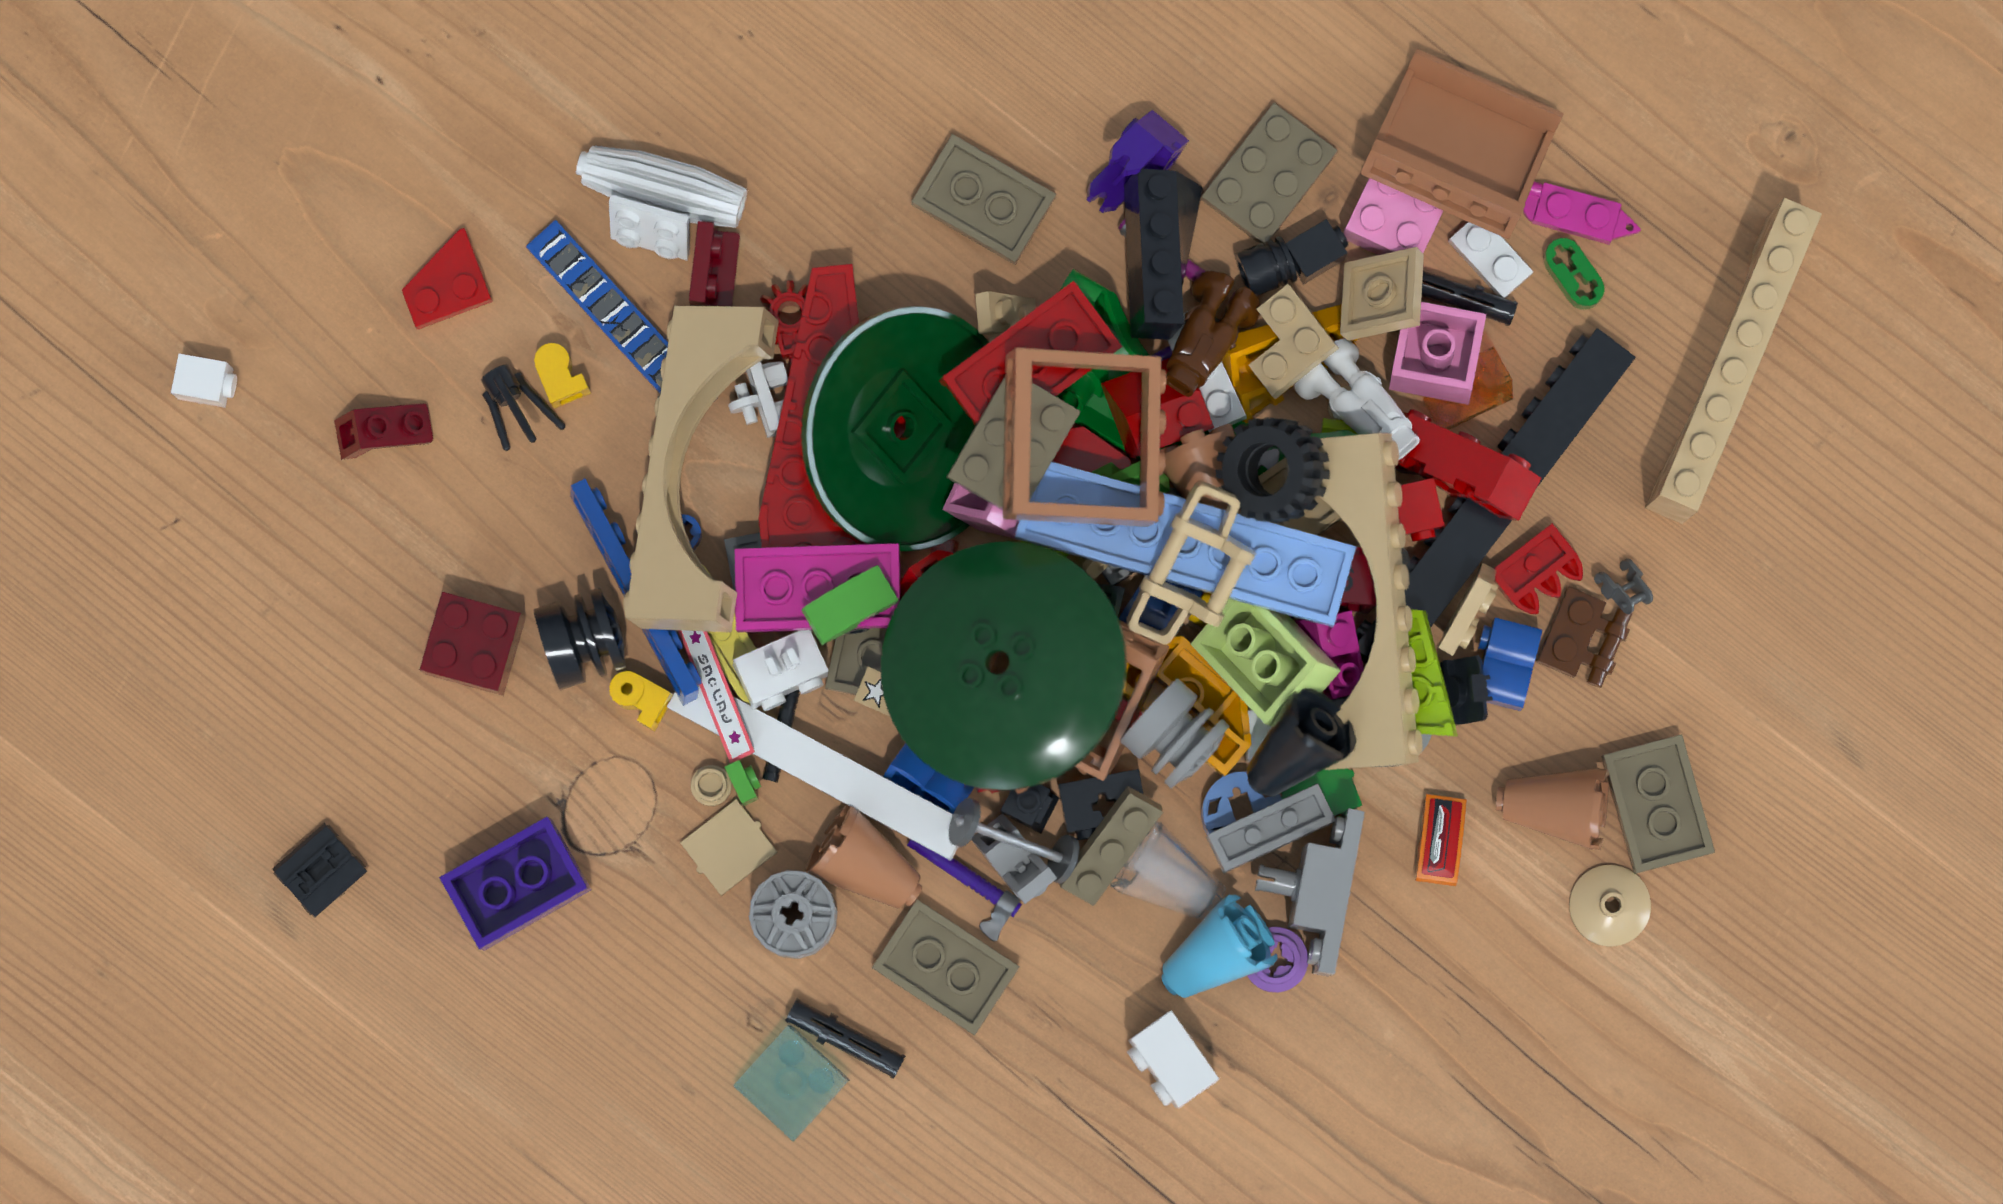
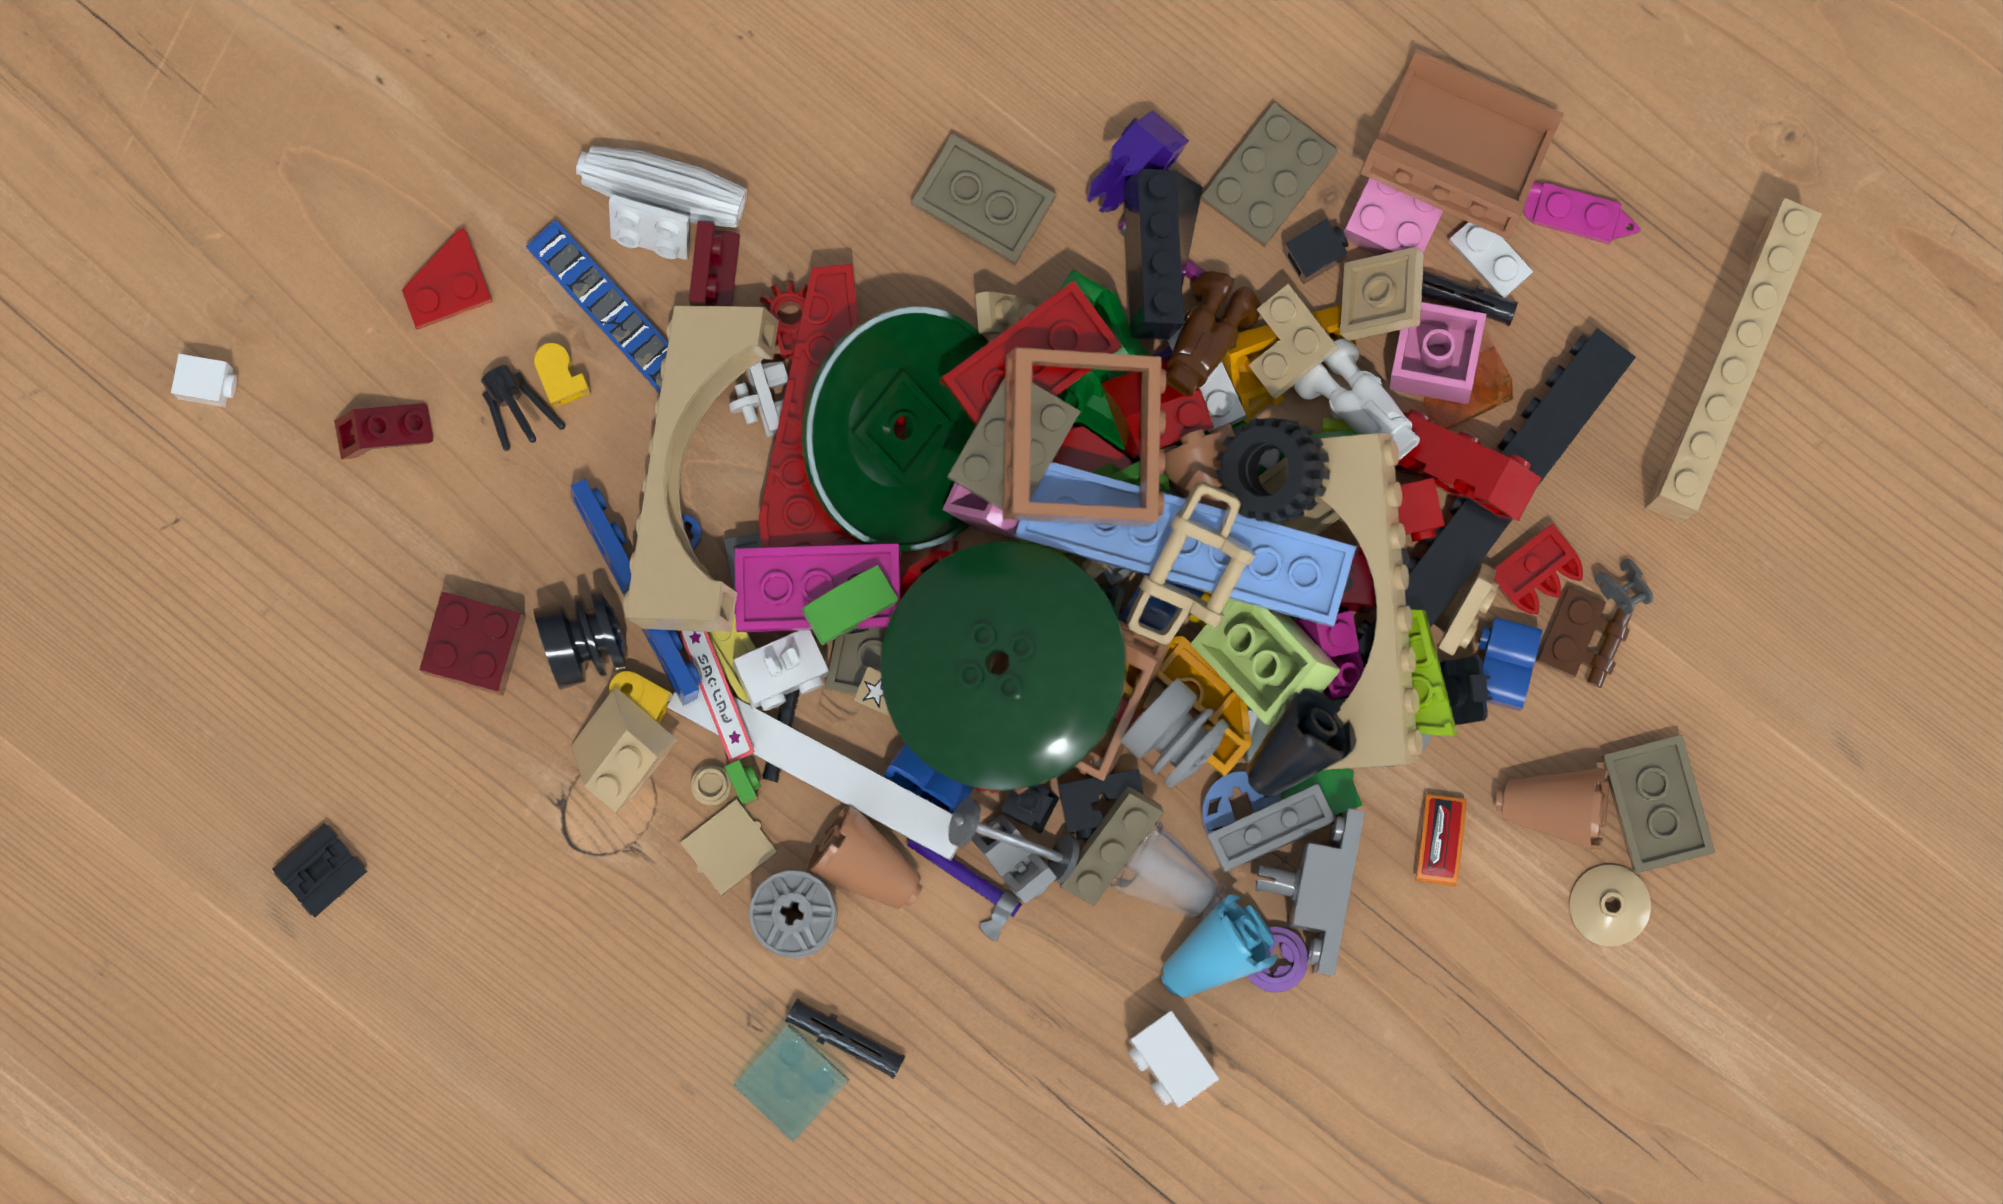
(515, 883): dark purple brick -> none
(620, 750): none -> tan slope
(945, 967): dark tan plate -> none
(1266, 266): black piece -> none
(1565, 278): green beam -> none

